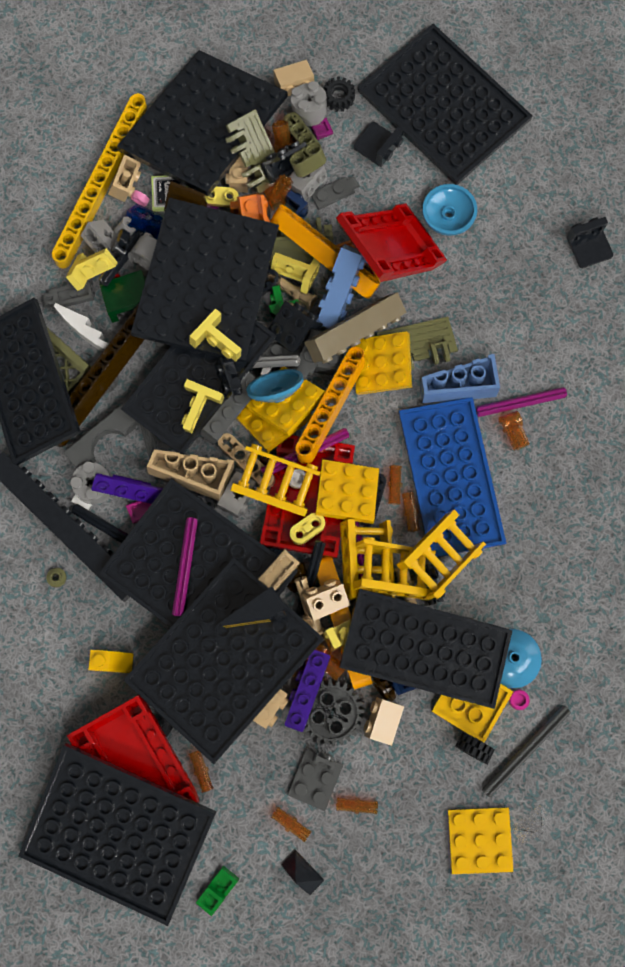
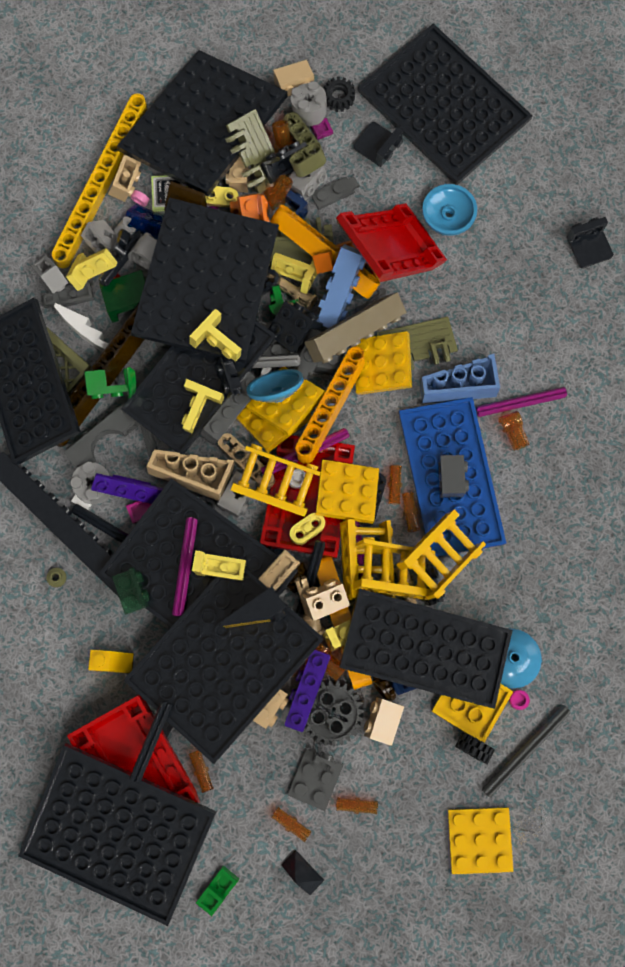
(50, 274): none -> light grey brick
(97, 385): none -> green piece
(131, 591): none -> clear green bracket
(150, 742): none -> black axle
(218, 566): none -> light yellow bracket
(323, 262): none -> orange tile
(382, 291): none -> dark grey hinge
(452, 476): none -> dark grey brick

